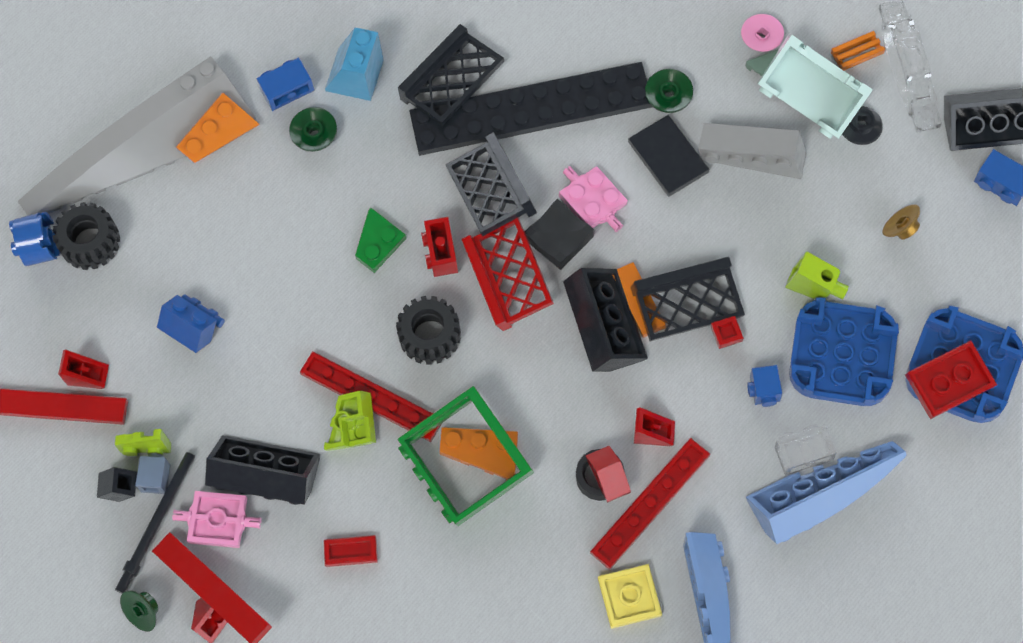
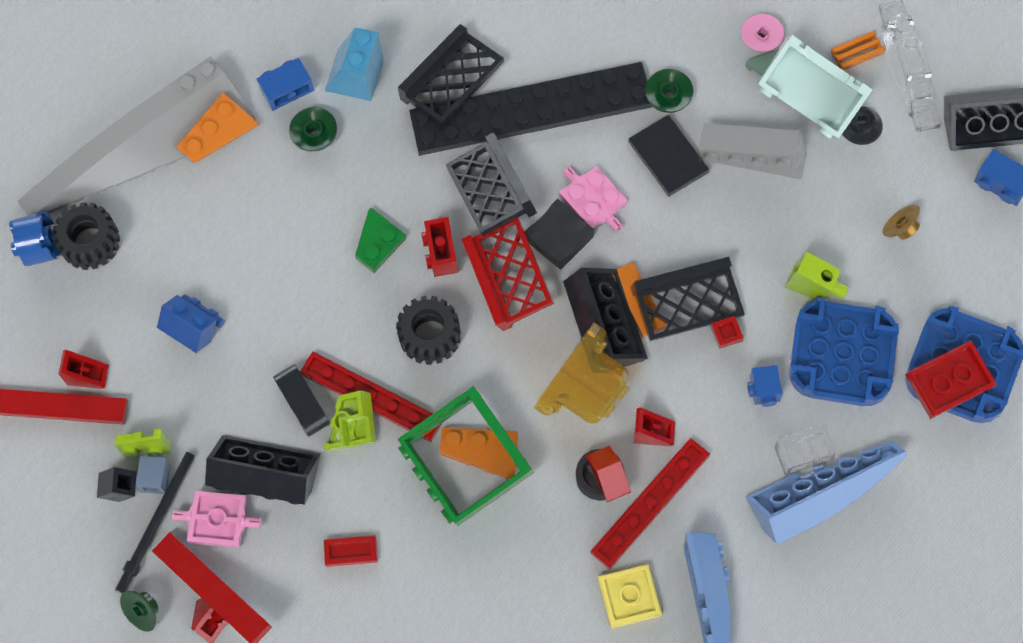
(301, 400): none -> black beam
(586, 381): none -> clear yellow brick

